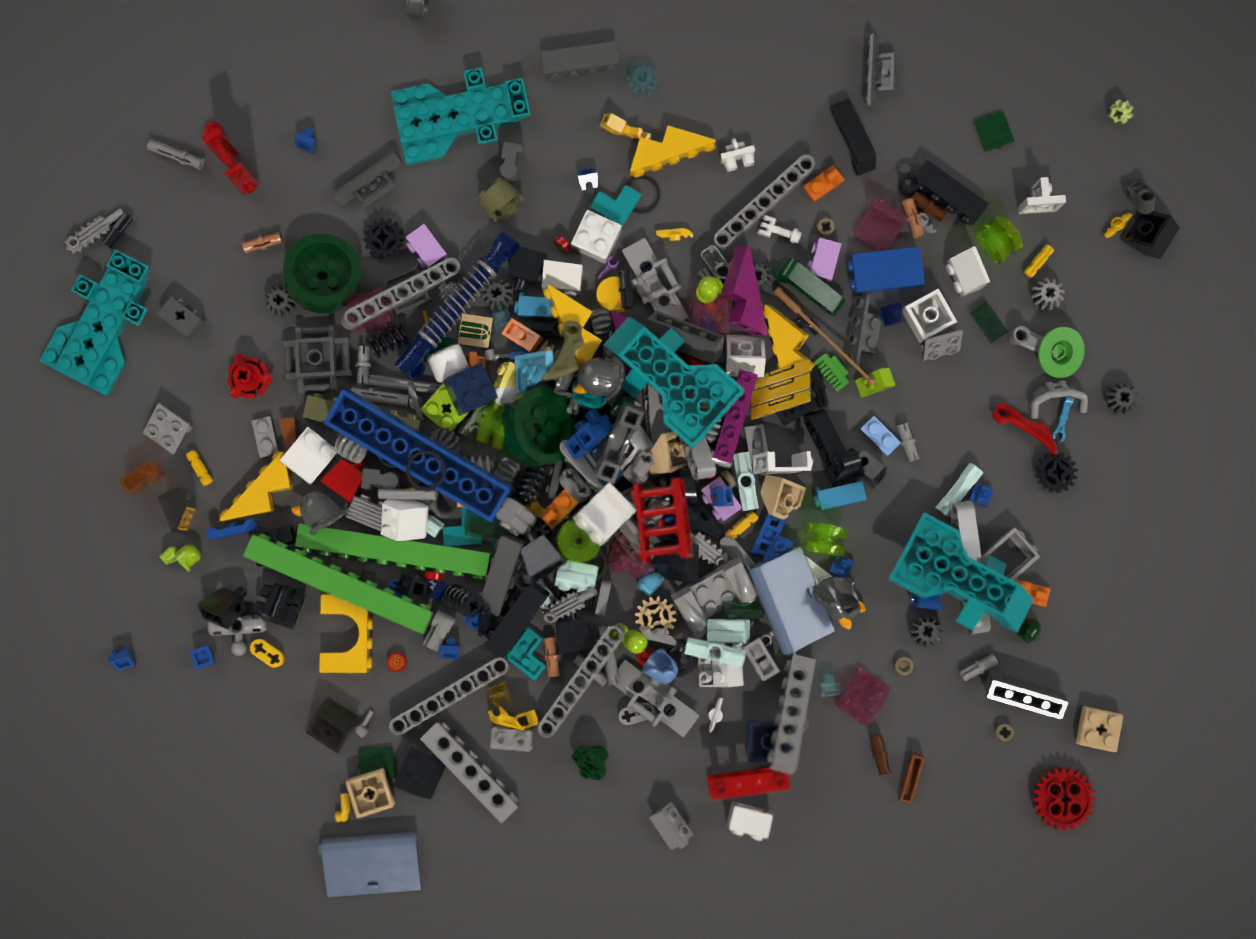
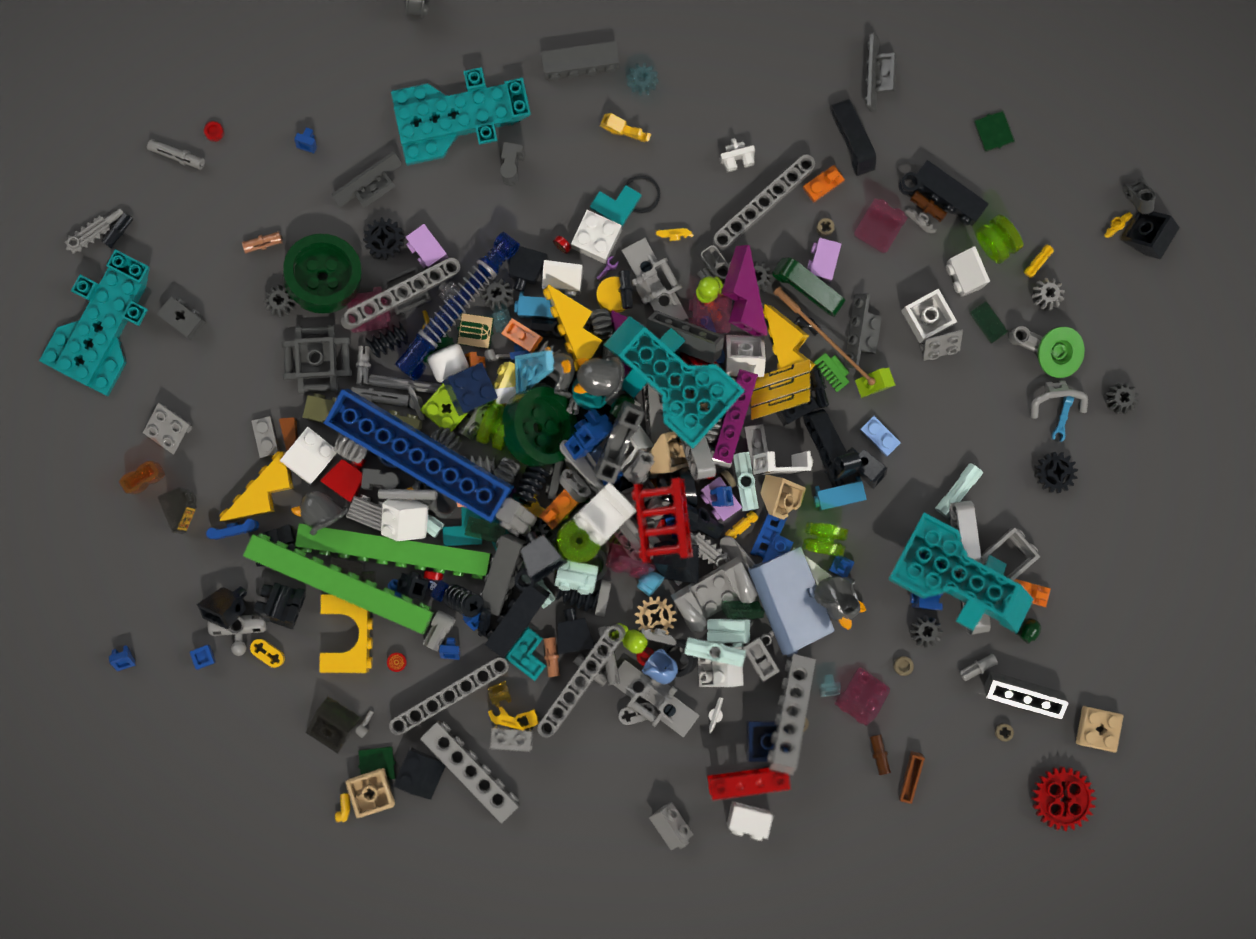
(186, 556): lime piece -> none
(199, 468): yellow axle -> none
(227, 153): red fence -> none
(242, 367): red piece -> none
(370, 864): sand blue door -> none
(443, 468): black piece -> none
(500, 200): olive brick -> none
(566, 362): olive piece -> none
(567, 605): light grey piece -> none
(587, 175): tile -> none
(591, 761): dark green plate -> none
(675, 146): yellow slope -> none
(771, 227): white hinge -> none
(886, 270): blue brick -> none
(892, 314): clear blue tile -> none
(908, 442): light grey pin -> none
(913, 218): nougat pin -> none
(980, 494): blue tile -> none
(1036, 429): red piece -> none
(1041, 199): white bracket -> none
(1116, 113): yellowish green gear -> none

